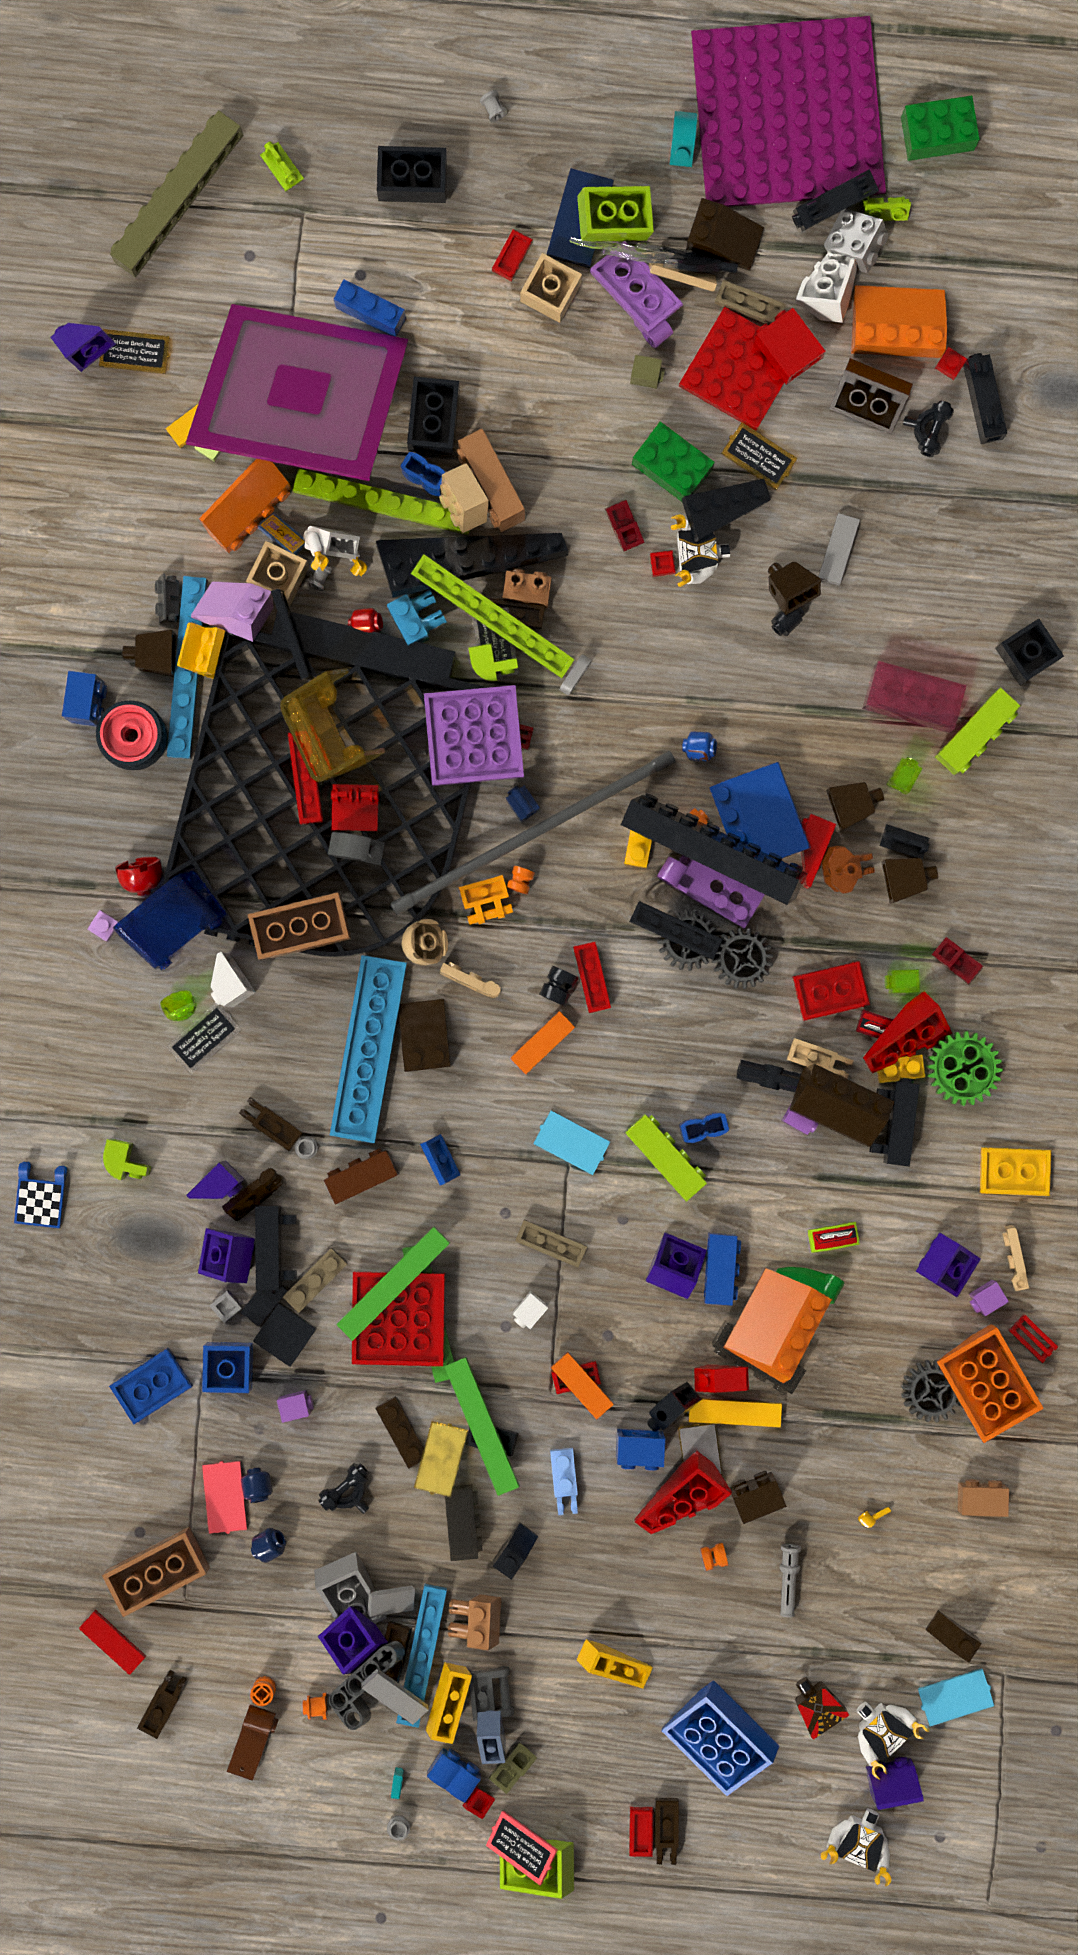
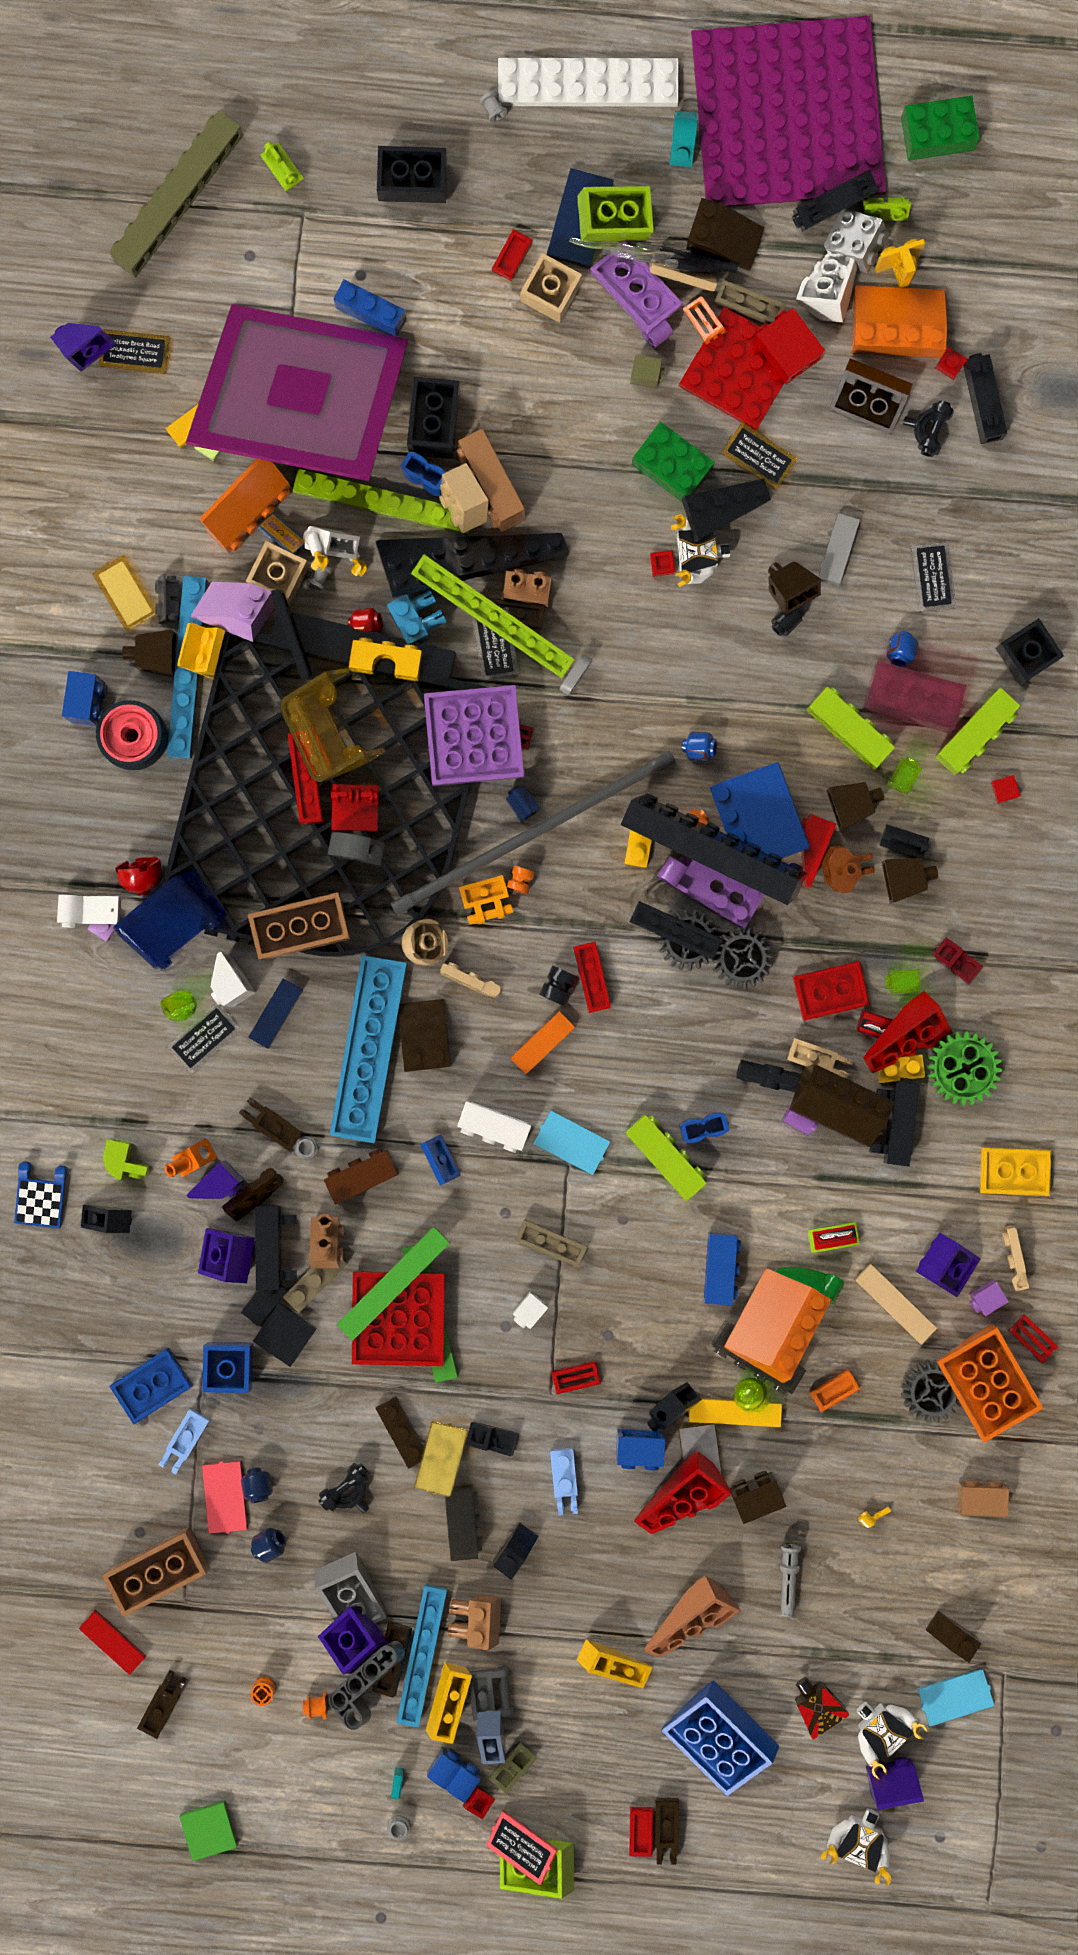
(88, 910): none -> white door
(106, 1219): none -> black slope
(124, 592): none -> clear yellow piece
(185, 1438): none -> light blue hinge
(190, 1160): none -> orange bracket
(208, 1830): none -> bright green tile
(225, 1306): light grey tile -> none
(251, 1741): reddish brown door -> none
(275, 1013): none -> dark blue tile
(295, 1406): medium lavender brick -> none
(325, 1242): none -> medium nougat brick
(366, 654): none -> yellow arch
(391, 1601): light grey tile -> none
(395, 1696): light grey tile -> none
(482, 1426): bright green tile -> none
(484, 664): lime brick -> none
(493, 1126): none -> white slope
(582, 1385): orange tile -> none
(588, 82): none -> white plate
(624, 525): dark red slope -> none
(676, 1265): dark purple slope -> none
(698, 1609): none -> nougat wedge
(712, 333): none -> tile
(719, 1555): orange wheel -> none
(721, 1378): red slope -> none
(751, 1395): none -> clear neon green hair
(834, 1390): none -> orange tile
(851, 728): none -> lime brick
(895, 1304): none -> tan tile
(901, 260): none -> yellow bracket
(902, 649): none -> blue head
(933, 576): none -> piece
(1005, 789): none -> red tile

